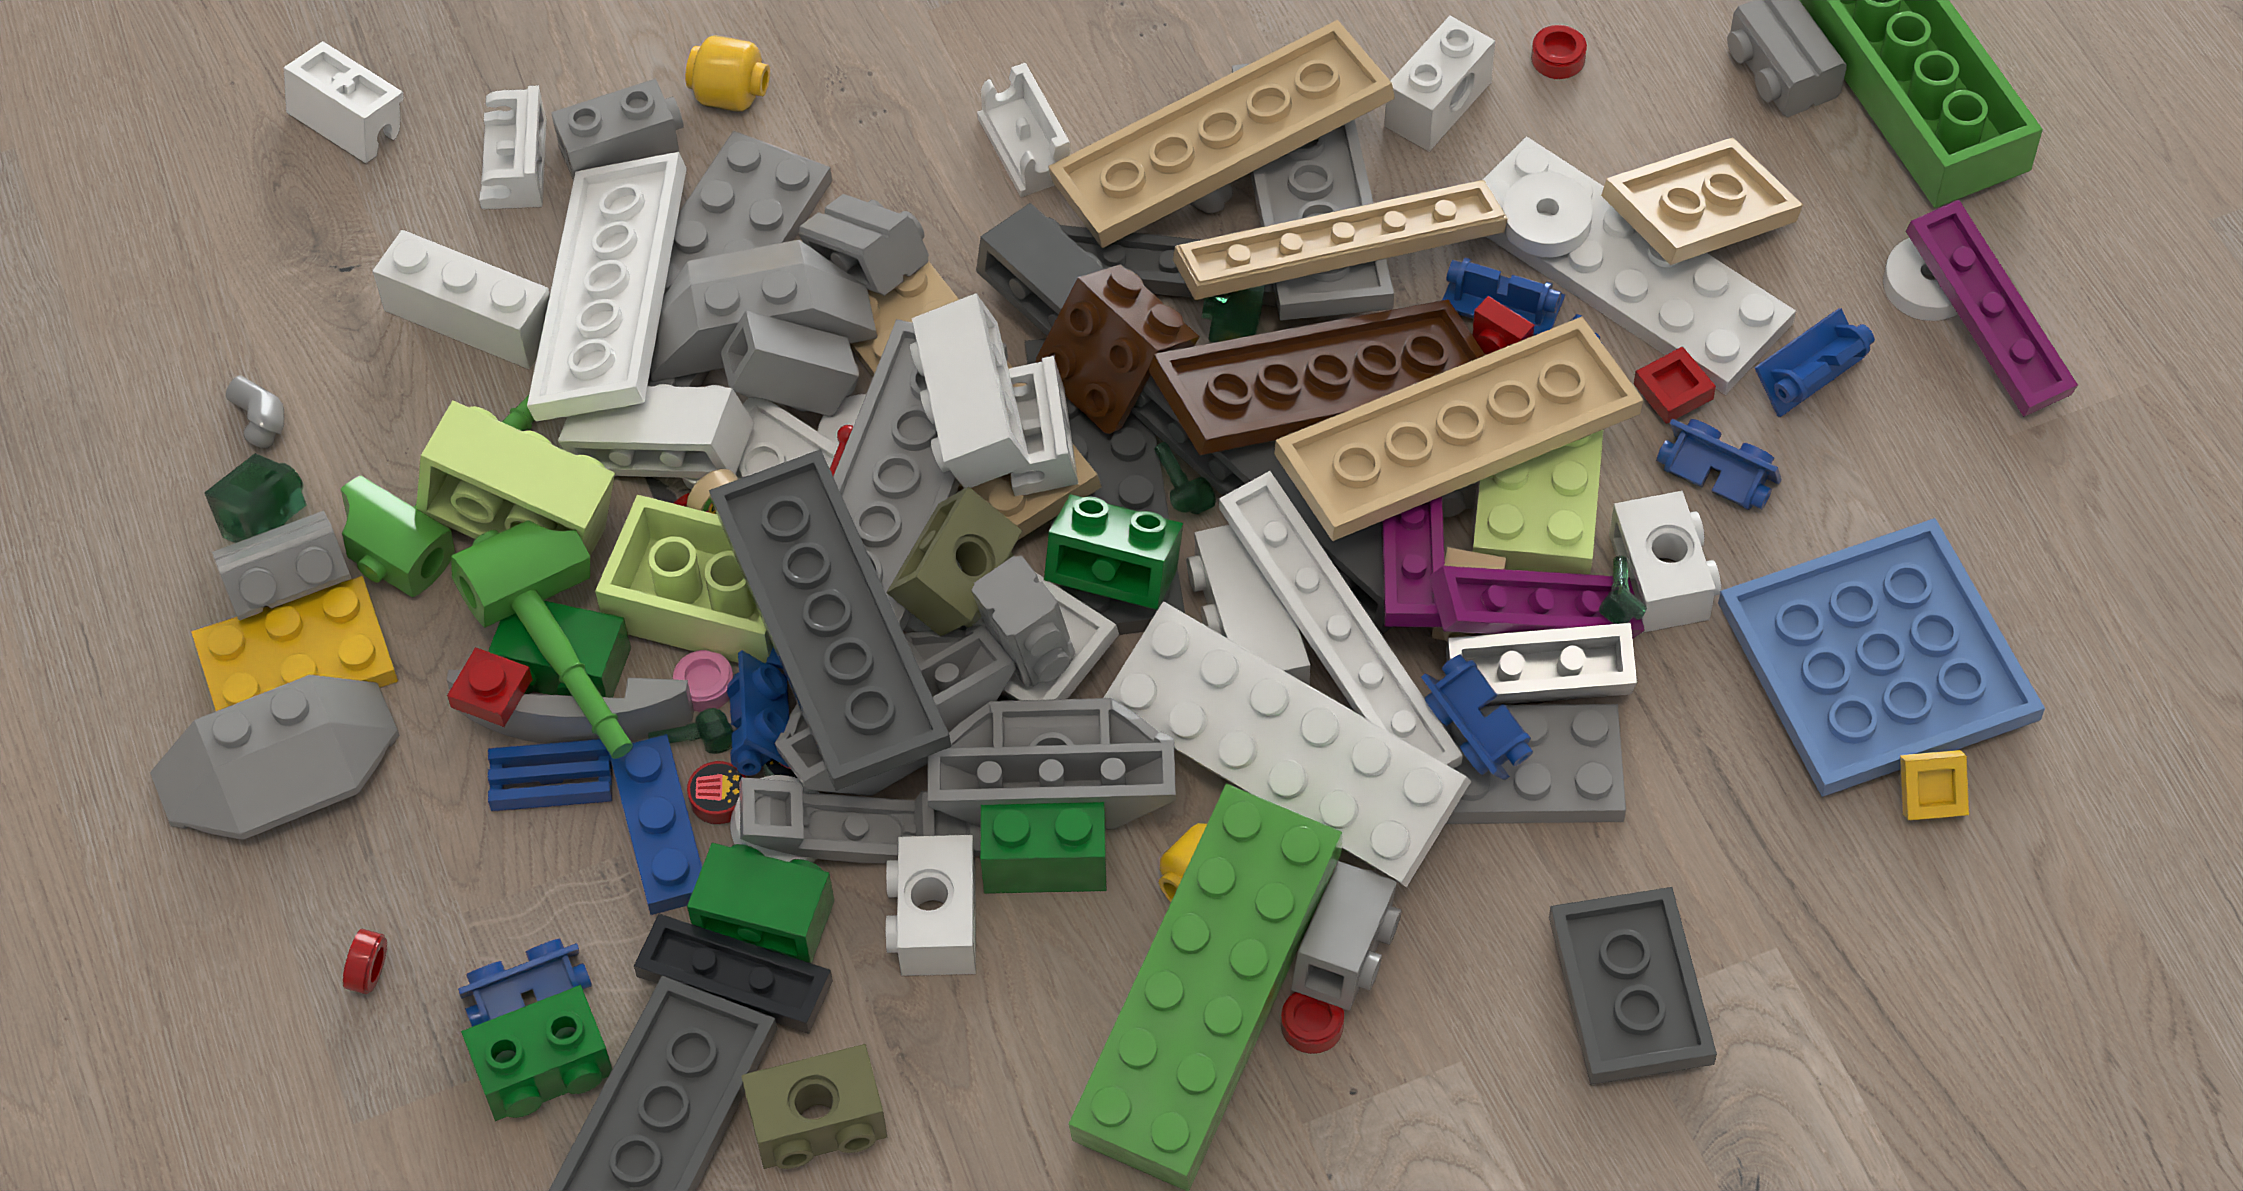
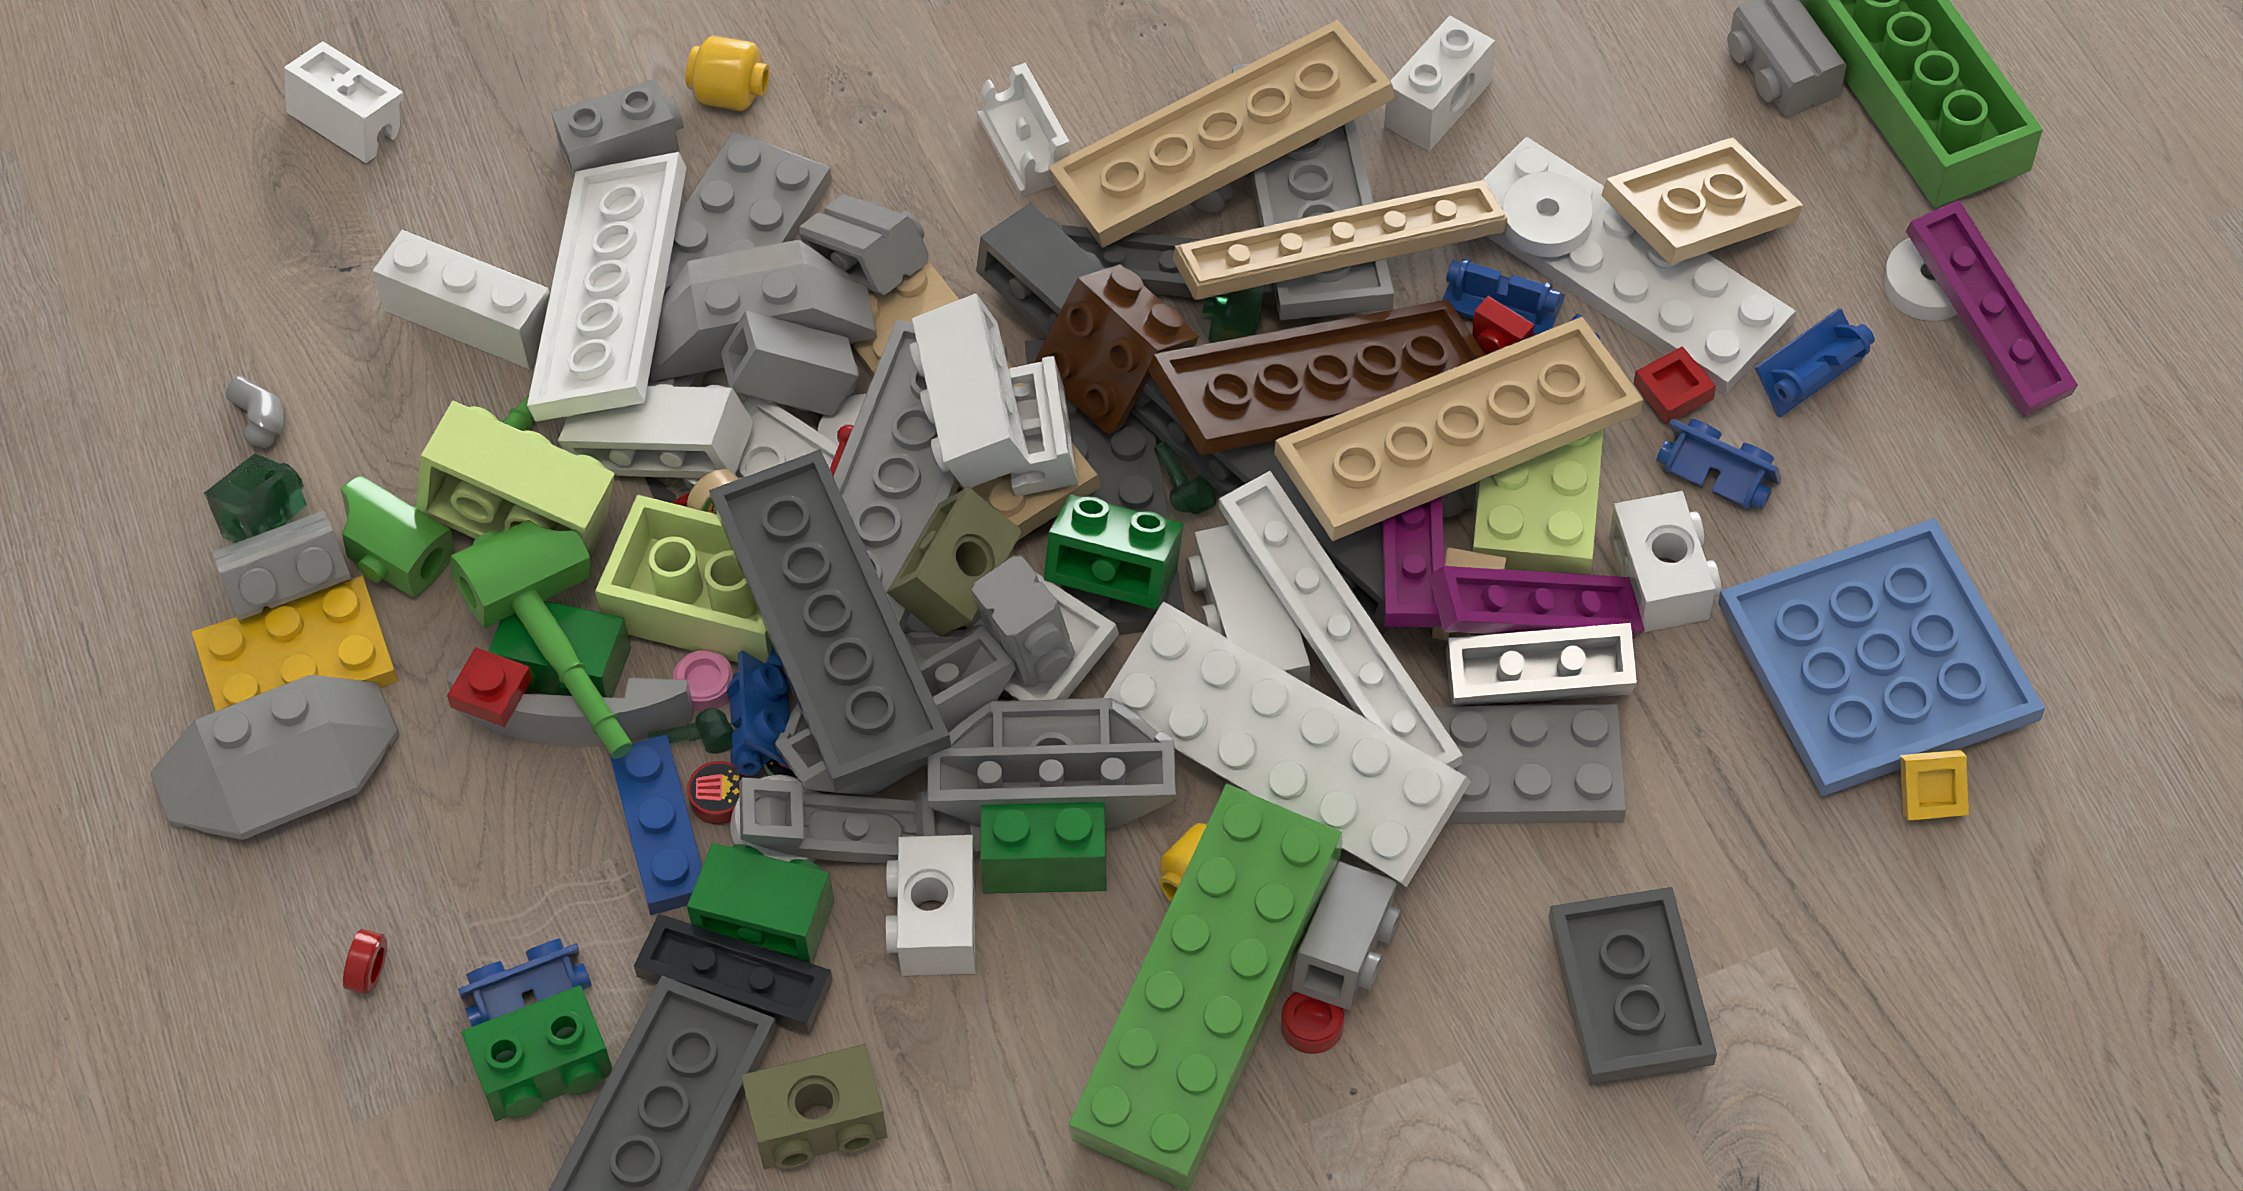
(514, 150): white hinge -> none
(549, 765): blue tile -> none
(1489, 738): blue hinge -> none
(1558, 51): red tile -> none
(1621, 604): clear green hand -> none

